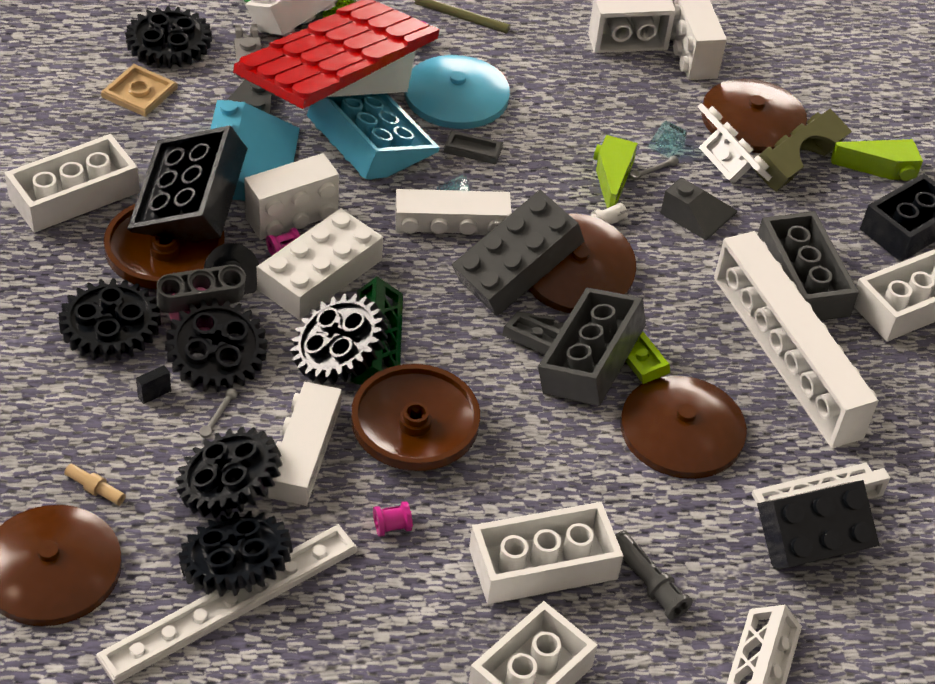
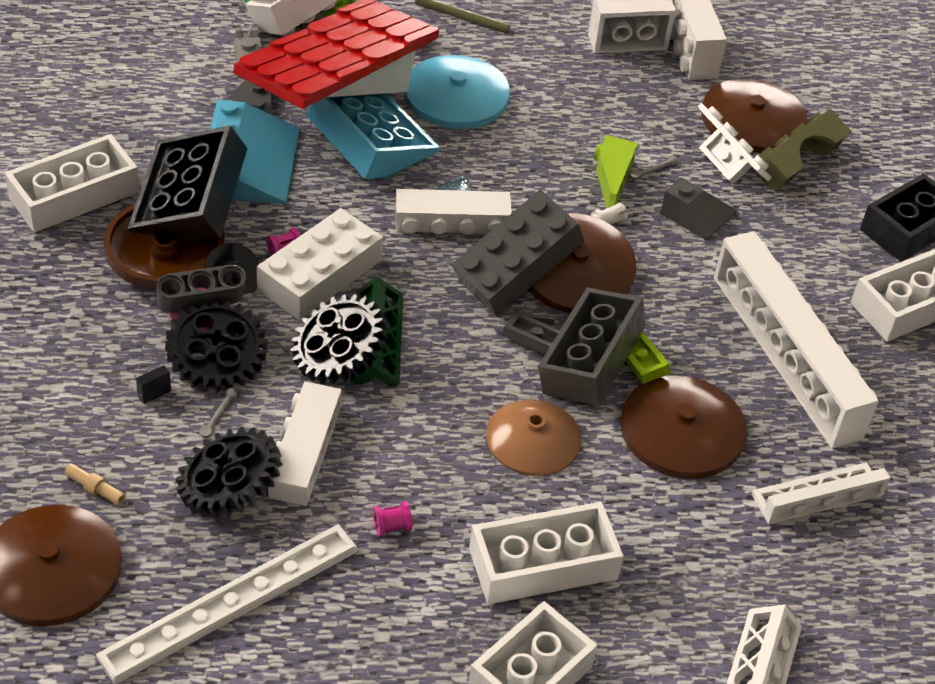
(109, 319): black gear -> none
(139, 90): tan tile -> none
(185, 40): black gear -> none
(235, 553): black gear -> none
(291, 196): white brick -> none
(415, 417): reddish brown dish -> none
(473, 147): dark grey tile -> none
(533, 437): none -> medium nougat dish
(659, 584): dark grey pin -> none
(668, 139): clear light blue slope -> none
(810, 262): dark grey brick -> none
(818, 524): black brick -> none
(880, 158): lime slope -> none

